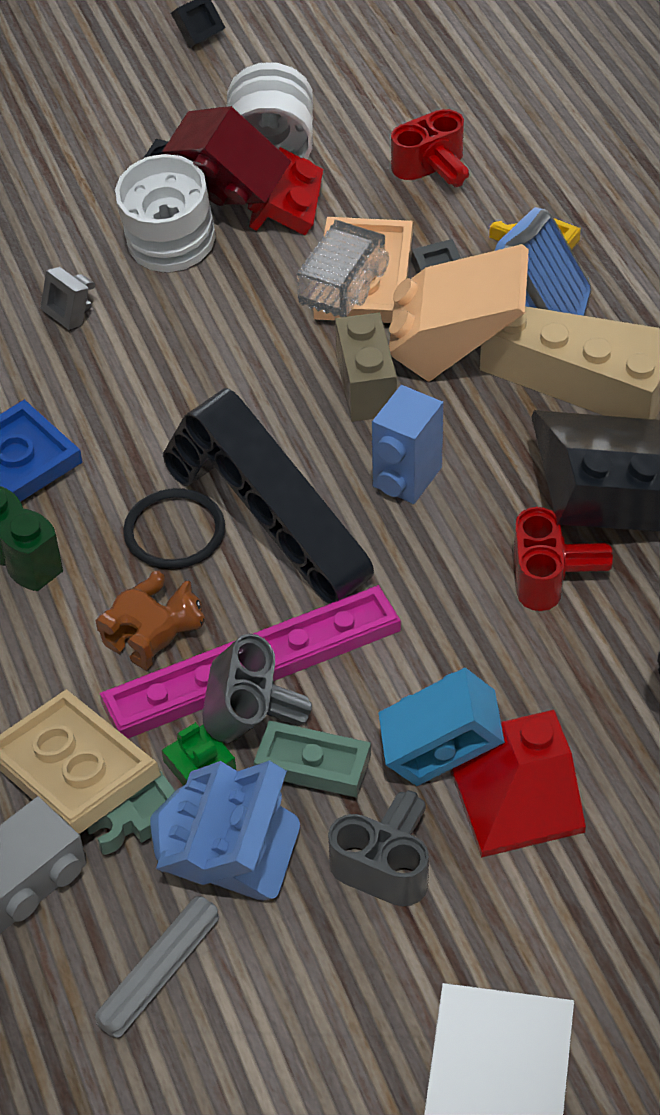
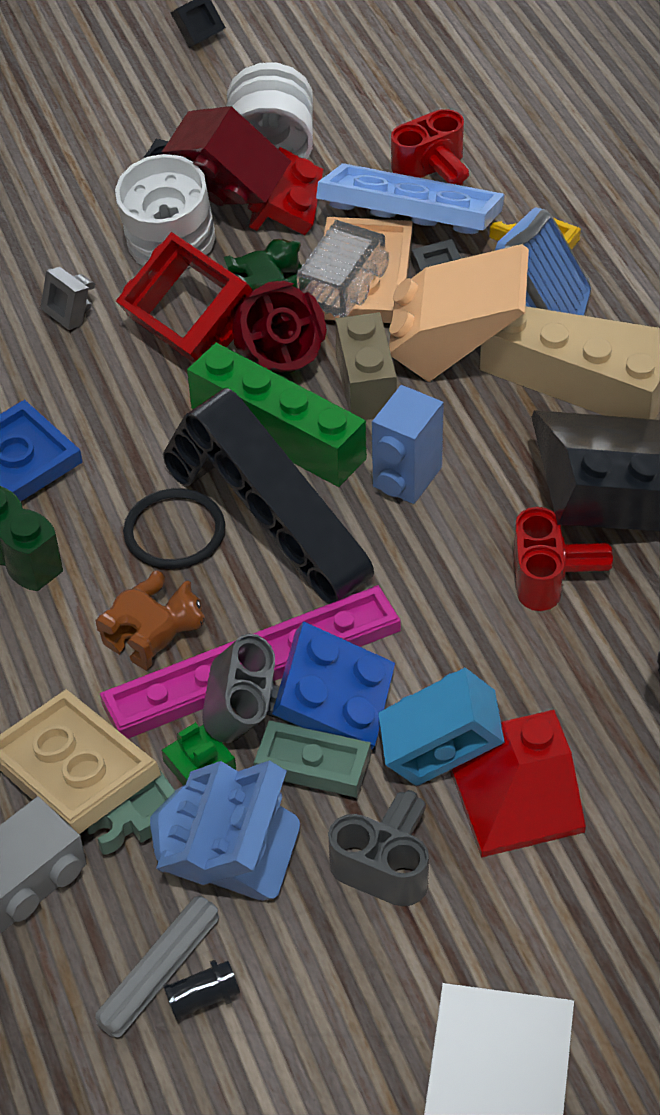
(166, 266): none -> red window
(202, 989): none -> black pin
(267, 265): none -> dark green animal
(279, 327): none -> dark red cylinder
(304, 425): none -> green brick
(333, 685): none -> blue plate
(410, 196): none -> light blue plate

